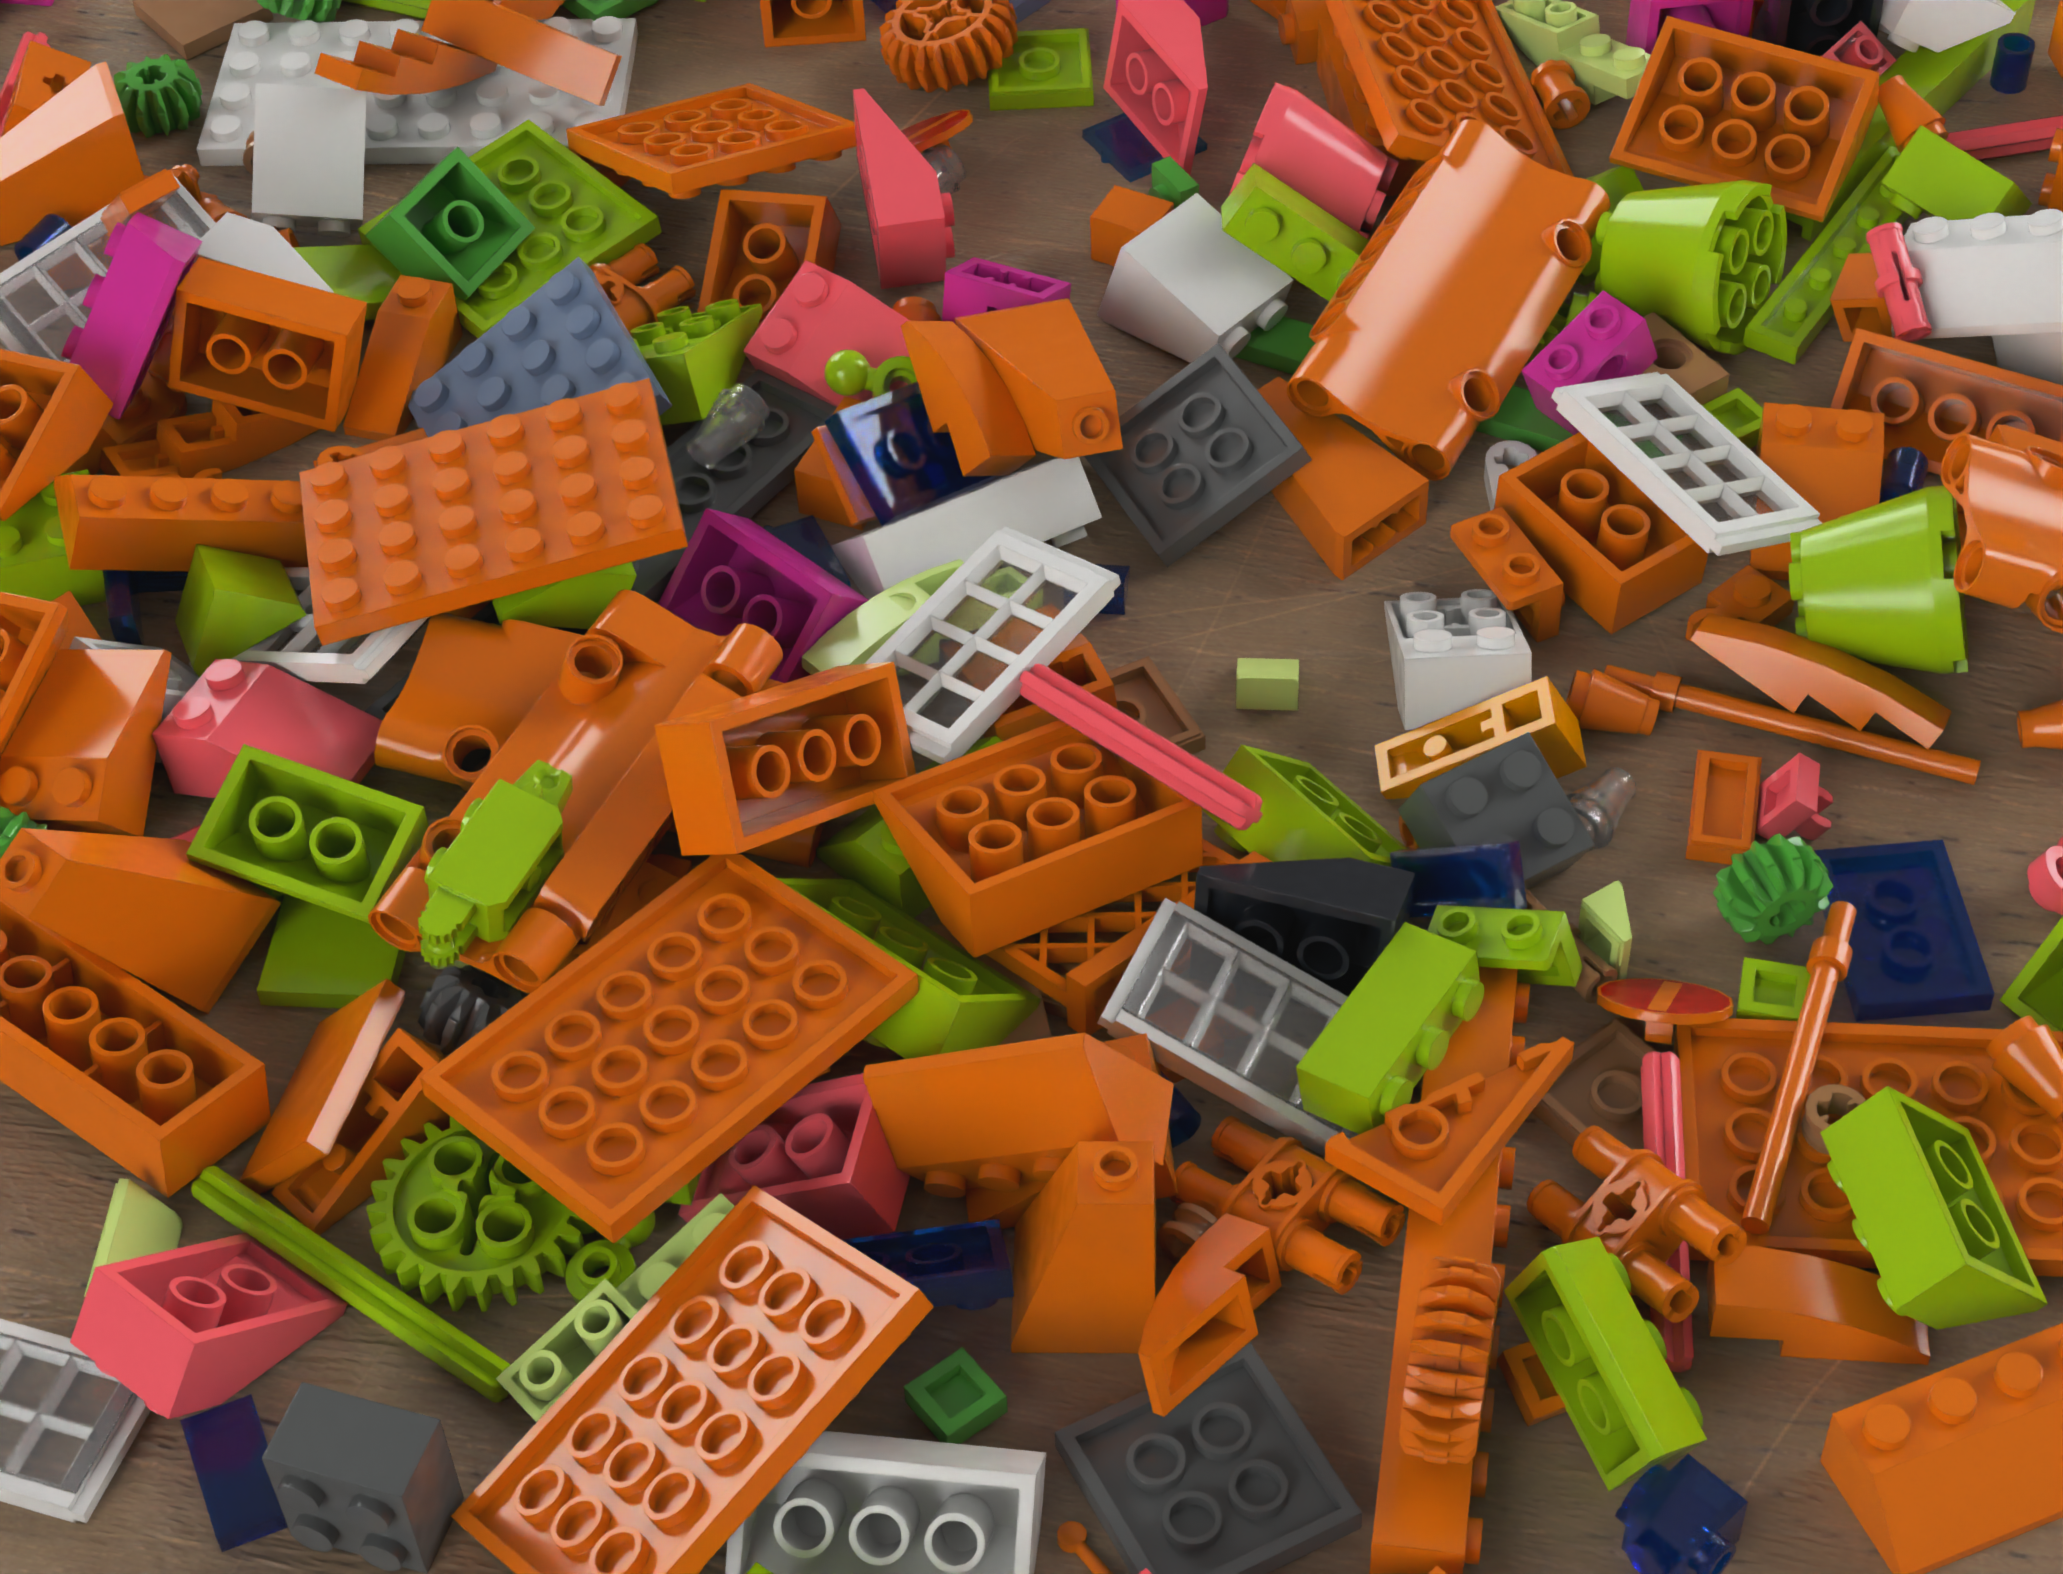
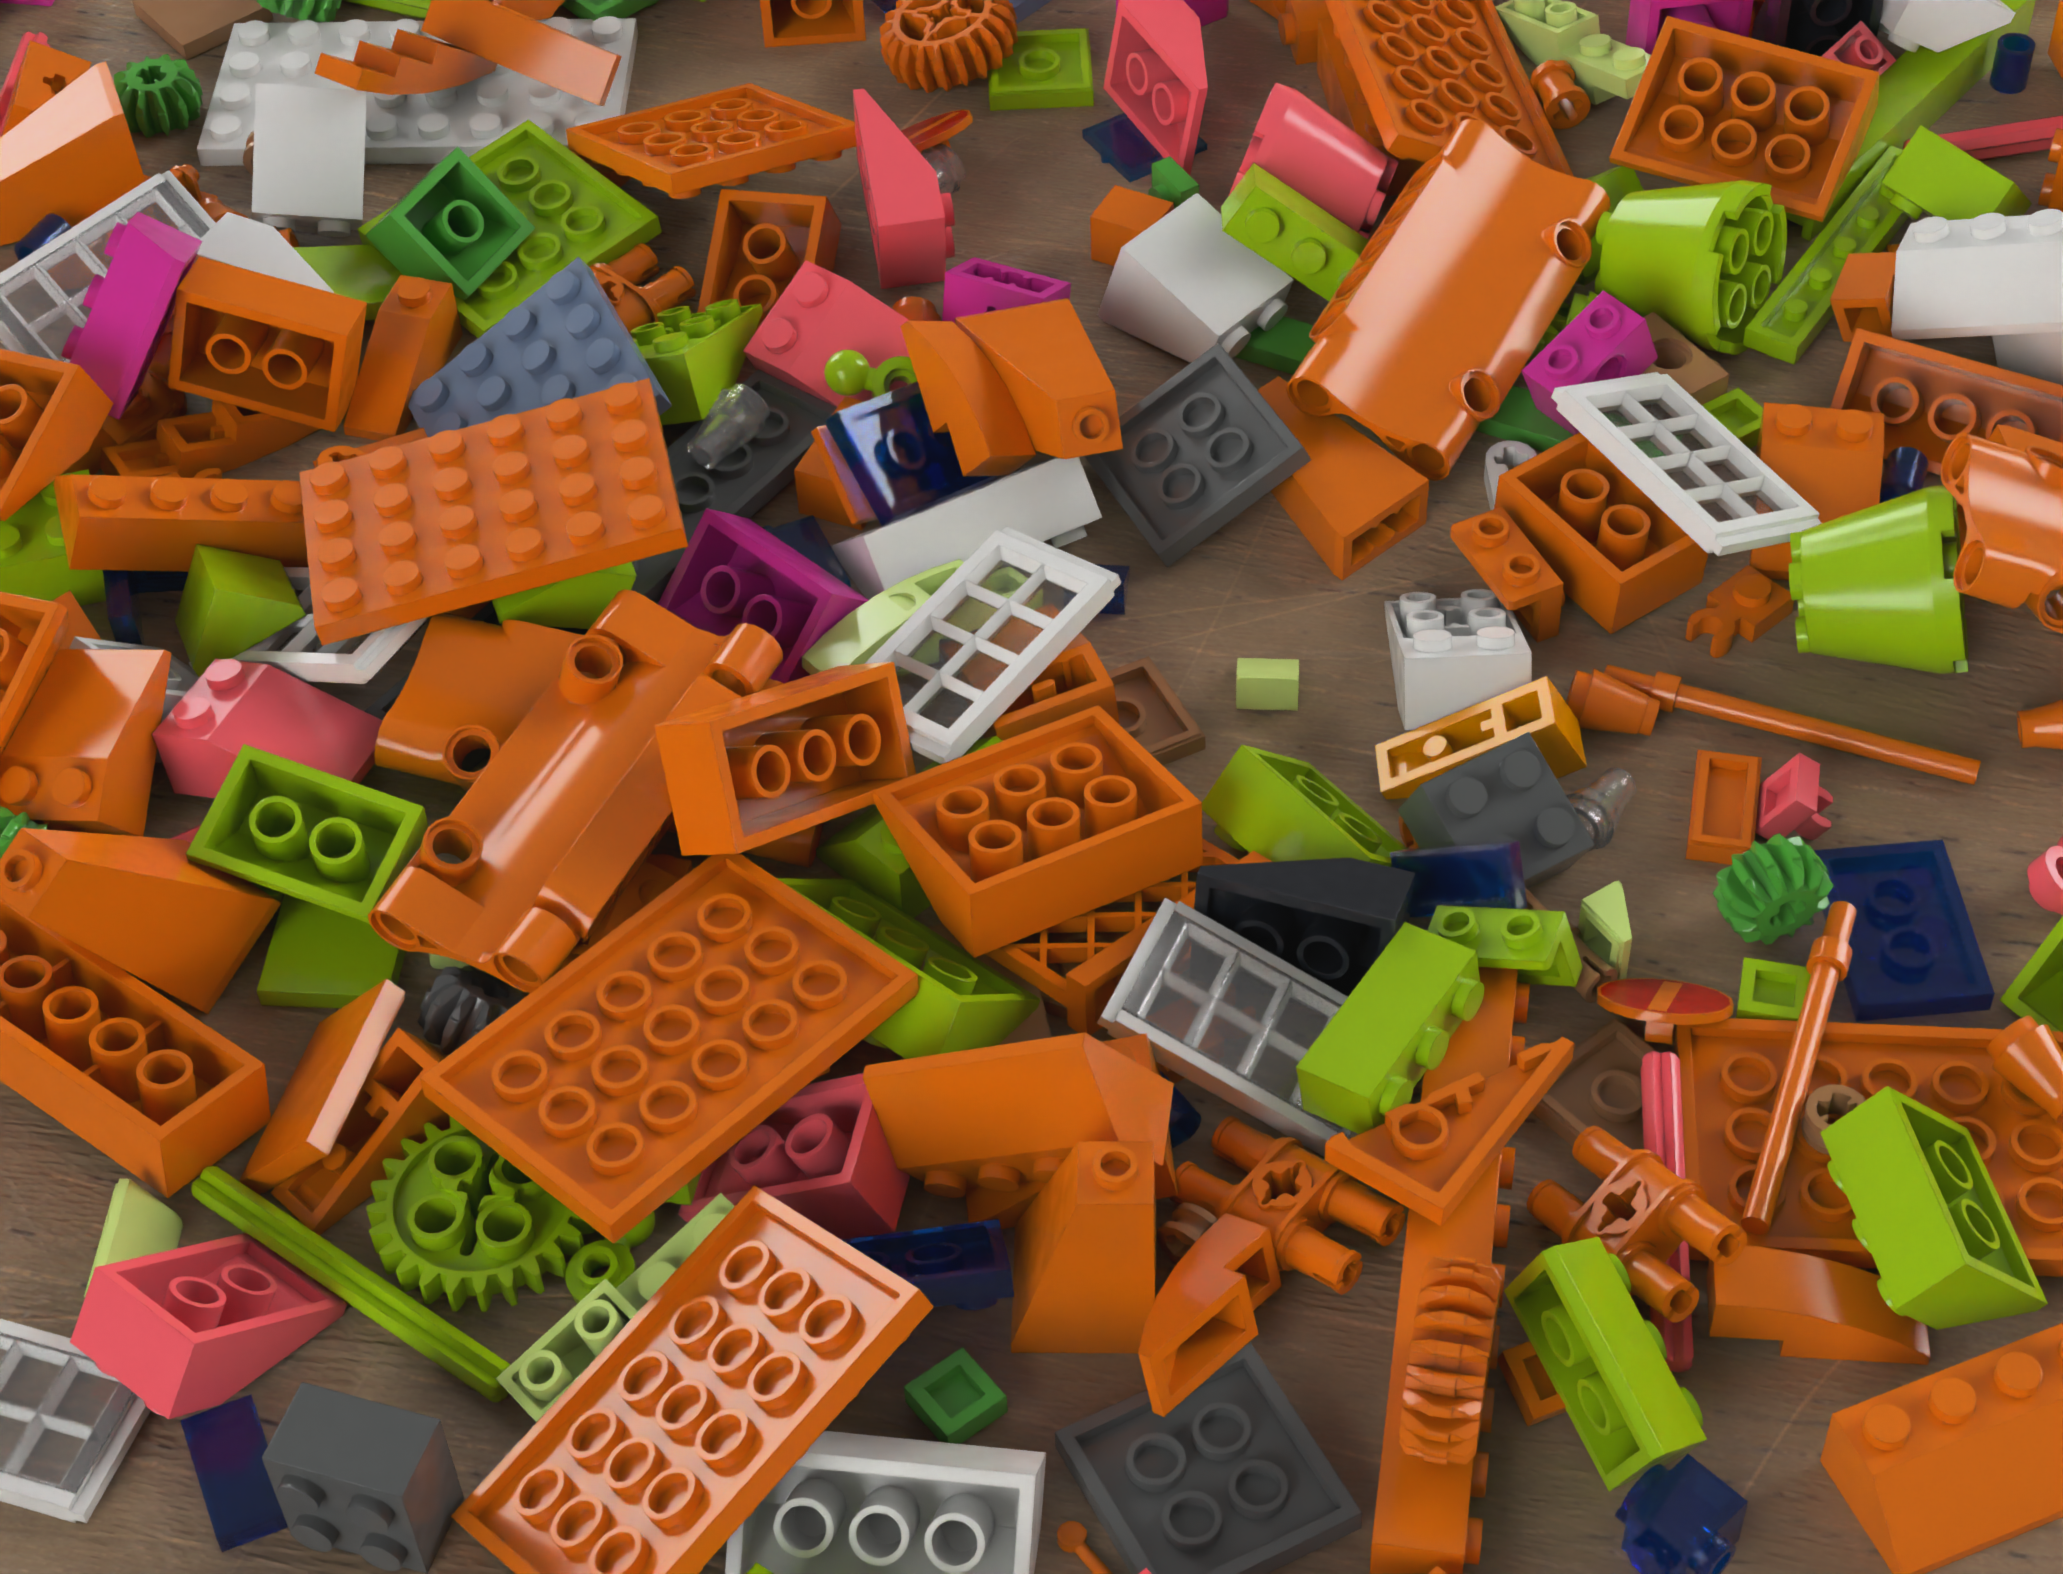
(142, 197): orange tile -> none
(494, 863): lime hinge -> none
(1141, 747): coral axle -> none
(1793, 667): orange slope -> none
(1898, 282): coral pin -> none
(1907, 111): orange cone -> none

